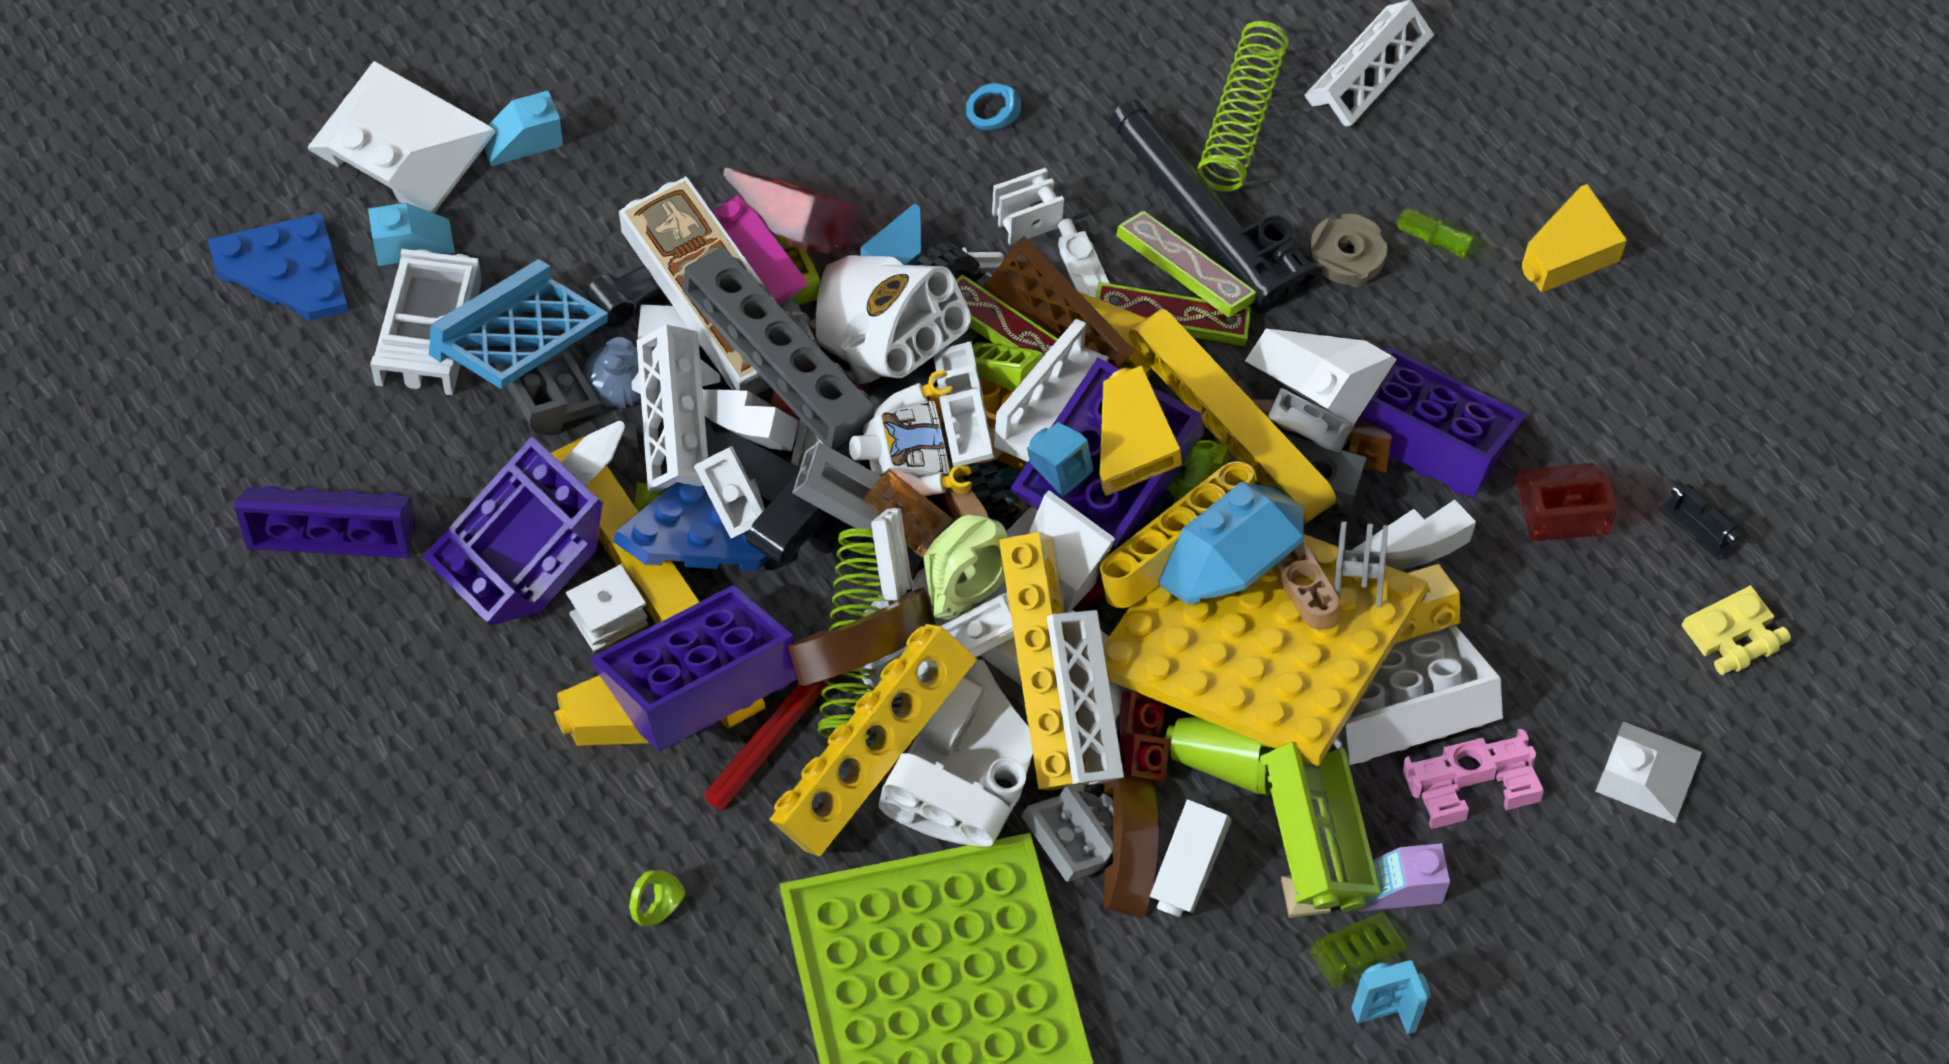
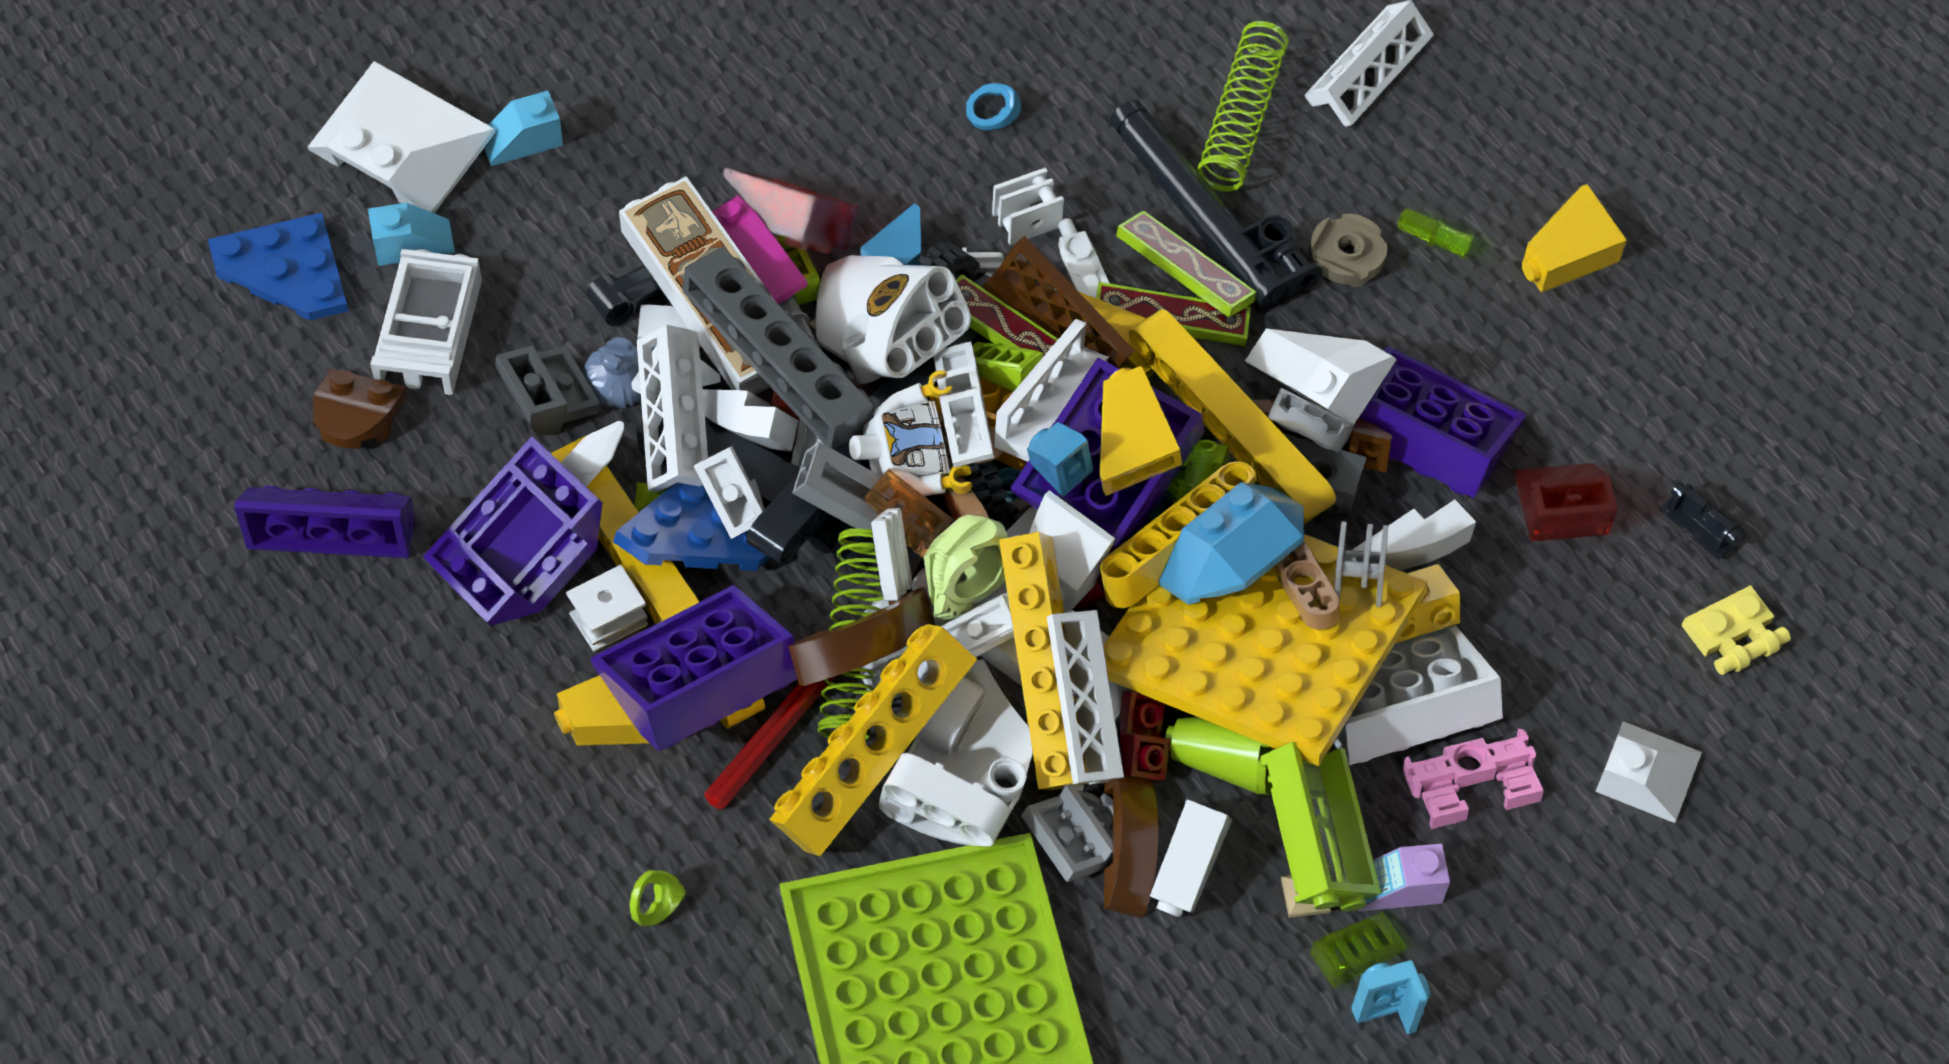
(355, 408): none -> reddish brown slope
(498, 309): dark azure fence -> none

